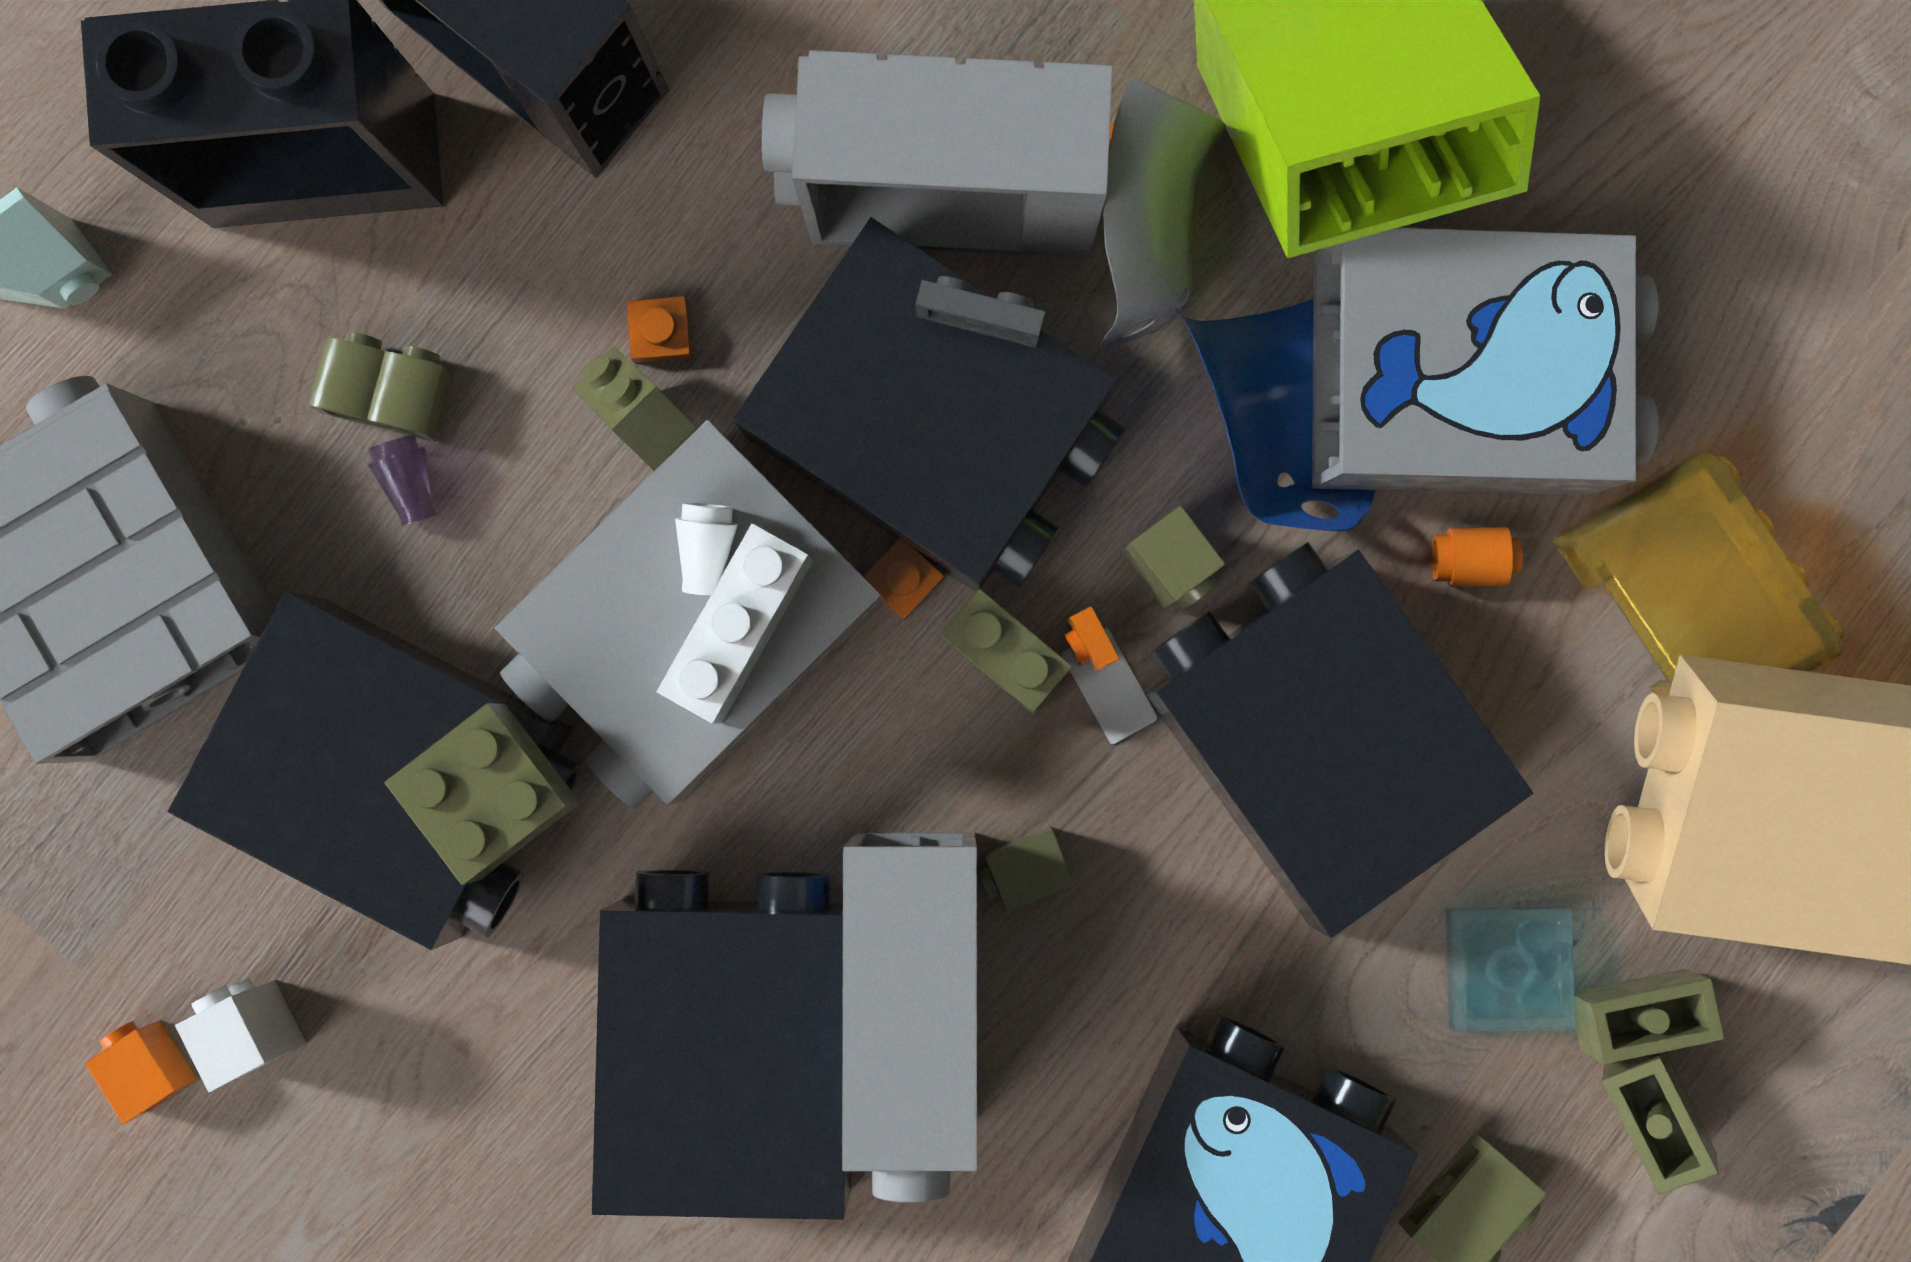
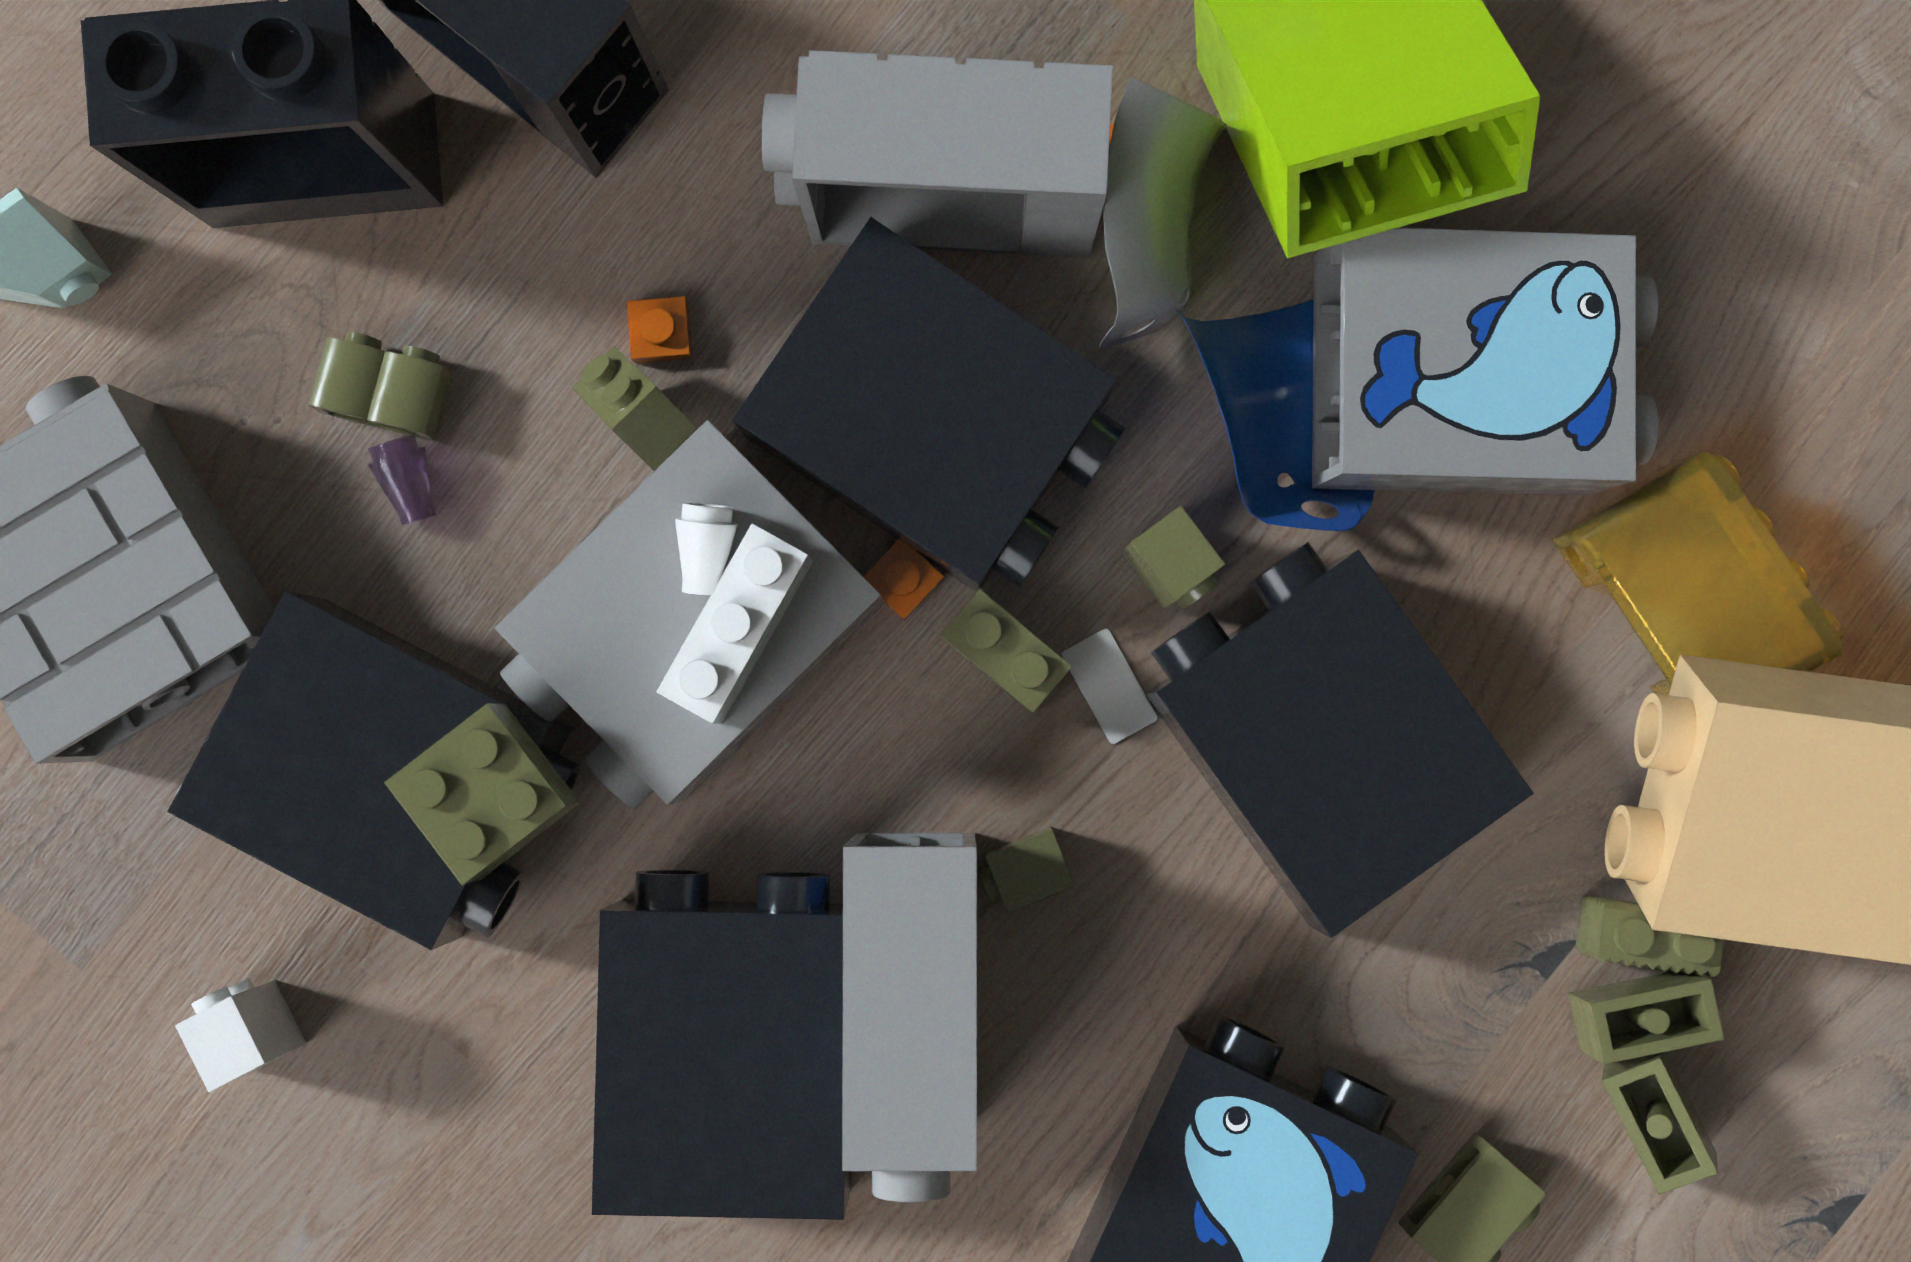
(139, 1069): orange brick -> none
(955, 304): dark grey plate -> none
(1089, 641): orange plate -> none
(1476, 557): orange brick -> none
(1510, 969): clear light blue plate -> none
(1621, 934): none -> olive brick

